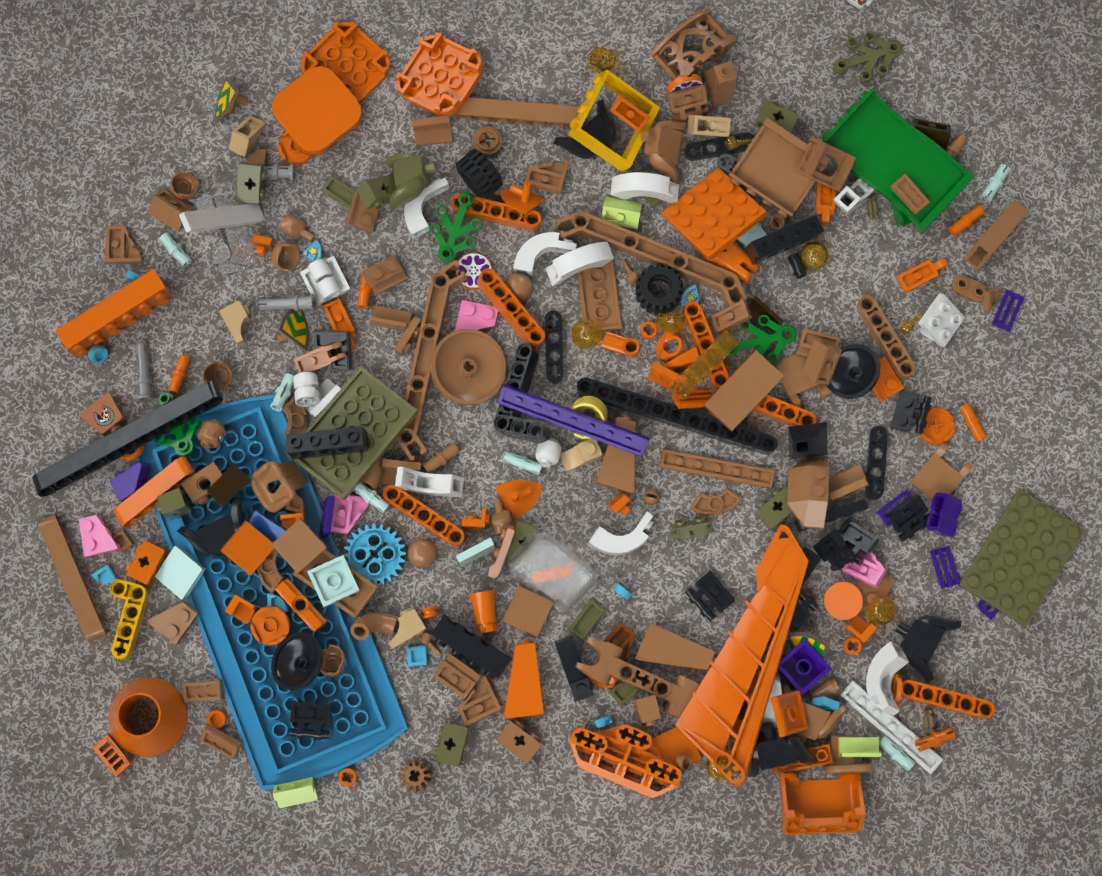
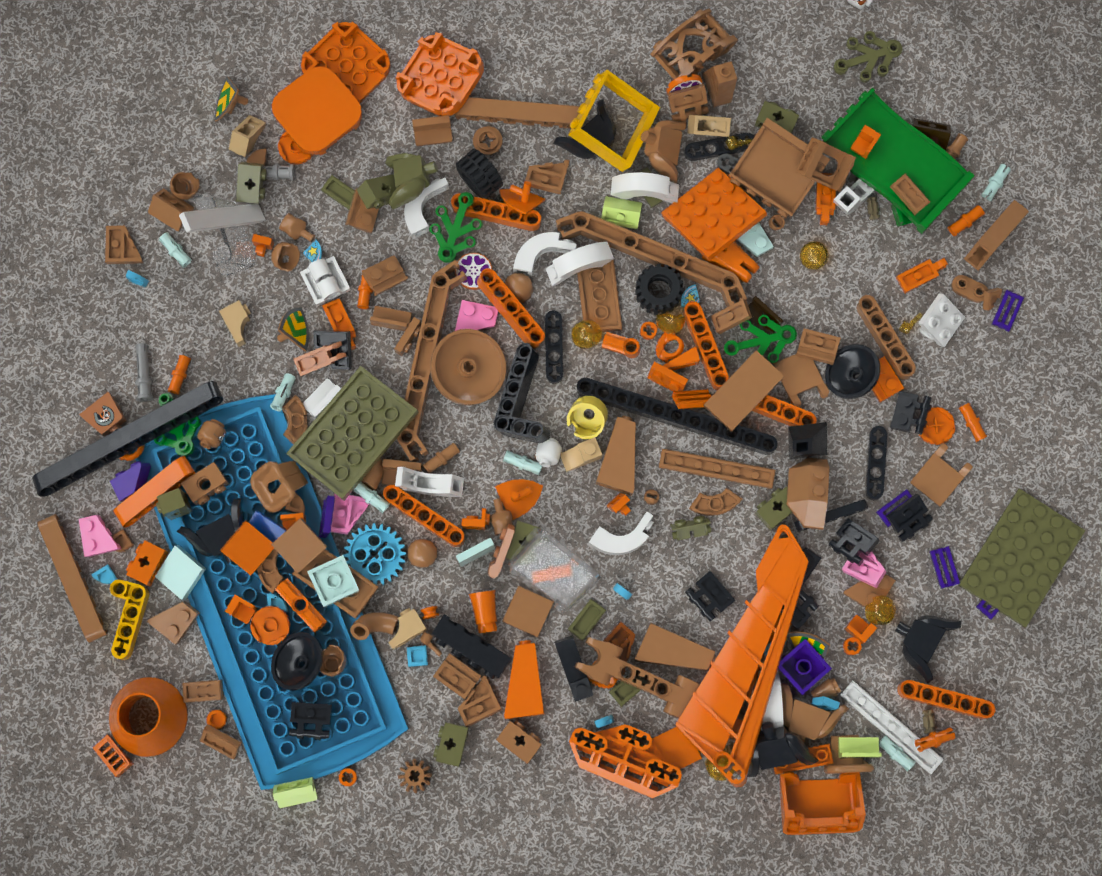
(98, 354): medium azure tile -> none
(114, 313): orange brick -> none
(218, 369): medium nougat hair -> none
(228, 485): dark brown panel -> none
(297, 303): light grey pin -> none
(305, 386): white wheel -> none
(327, 442): black brick -> none
(573, 420): dark purple tile -> none
(595, 59): clear yellow hair -> none
(629, 113): orange slope -> none
(632, 277): medium nougat hand -> none
(648, 710): medium nougat brick -> none
(683, 762): medium nougat hinge -> none
(704, 364): clear yellow brick -> none
(784, 239): black brick -> none
(789, 713): orange plate -> none
(797, 266): black pin -> none
(821, 362): medium nougat panel -> none
(831, 547): black plate -> none
(843, 600): orange tile -> none
(847, 483): medium nougat panel -> none
(865, 141): none -> orange panel
(880, 676): white arch -> none
(897, 683): orange piece -> none
(944, 514): dark purple brick -> none

